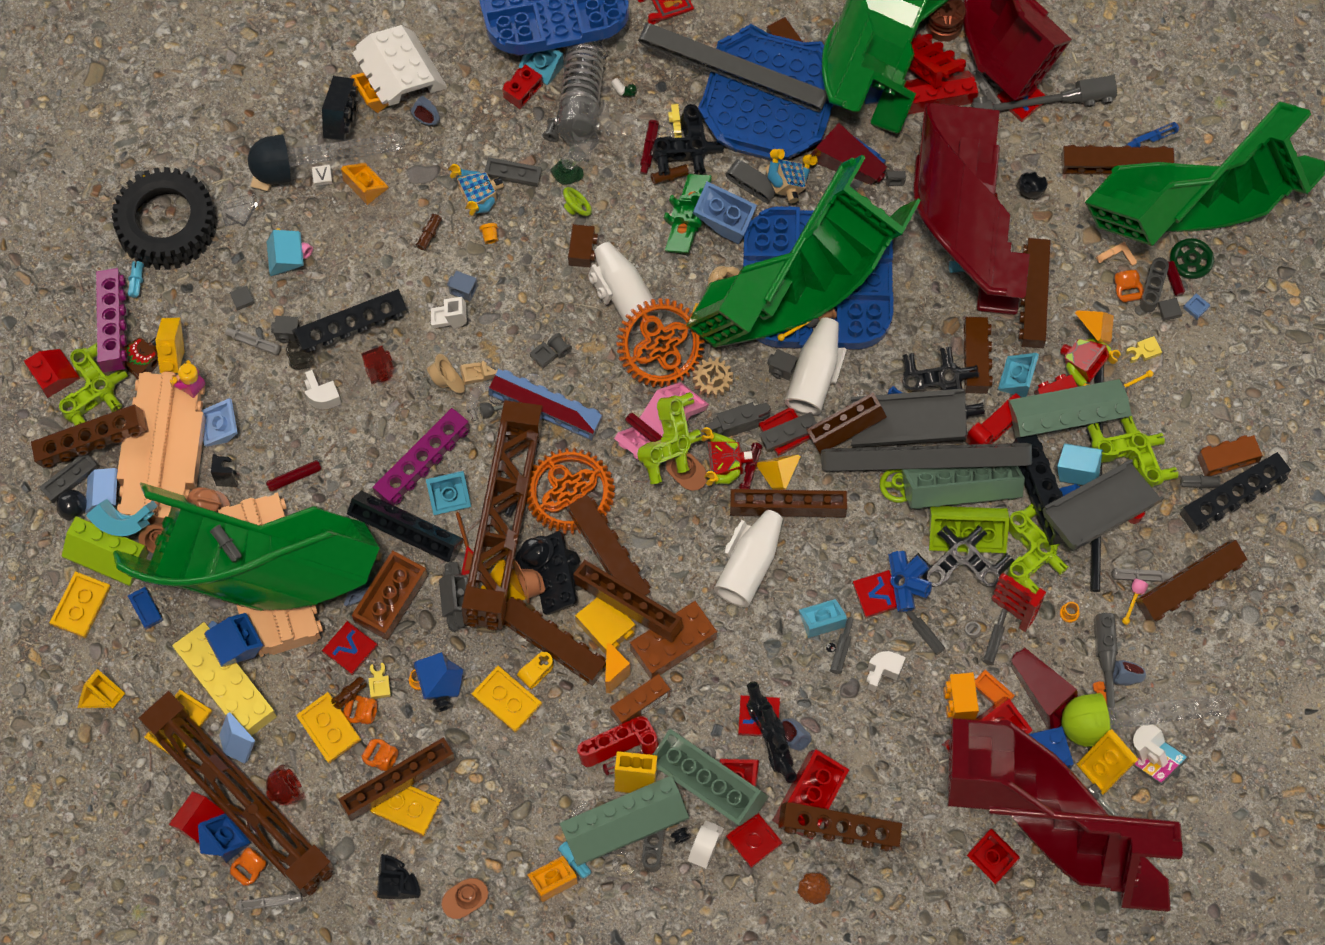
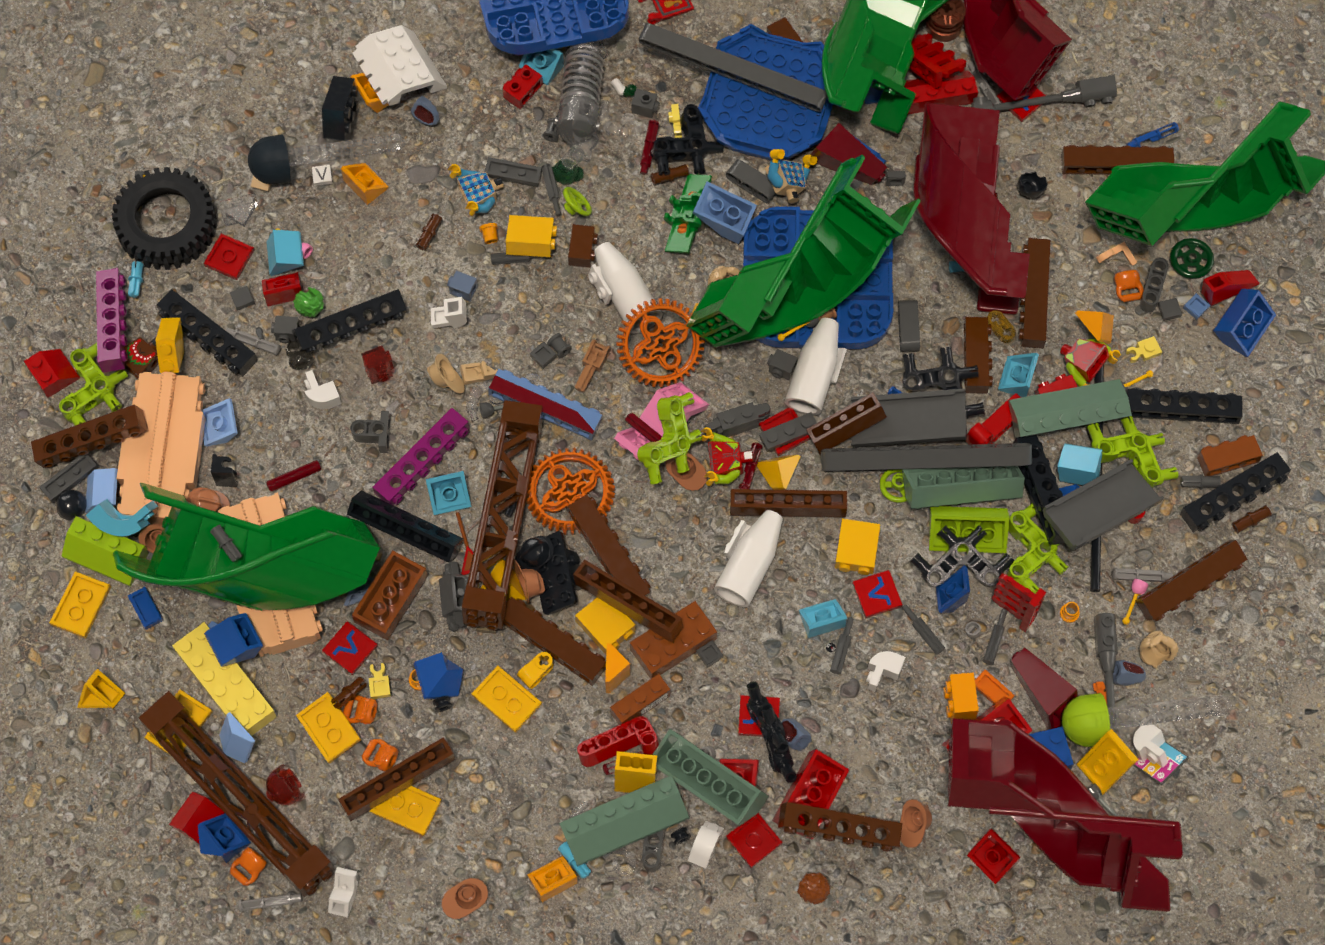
(189, 380): piece -> none
(229, 256): none -> red tile
(240, 364): none -> black brick
(281, 289): none -> red slope
(309, 303): none -> bright green piece
(343, 893): none -> white brick
(369, 428): none -> dark grey tile
(395, 881): black brick -> none
(500, 258): none -> dark grey axle
(530, 236): none -> yellow brick
(551, 186): none -> dark grey axle
(593, 360): none -> medium nougat connector
(644, 103): none -> dark grey brick
(706, 371): tan gear -> none
(709, 654): none -> dark grey tile
(857, 546): none -> yellow brick
(908, 325): none -> dark grey beam
(913, 584): blue piece -> none
(914, 820): none -> nougat piece
(953, 591): none -> blue slope
(1002, 323): none -> clear yellow beam
(1157, 648): none -> tan hair
(1175, 279): dark red axle -> none
(1193, 412): none -> black brick
(1226, 285): none -> red slope
(1245, 321): none -> blue slope
(1251, 519): none -> reddish brown pin

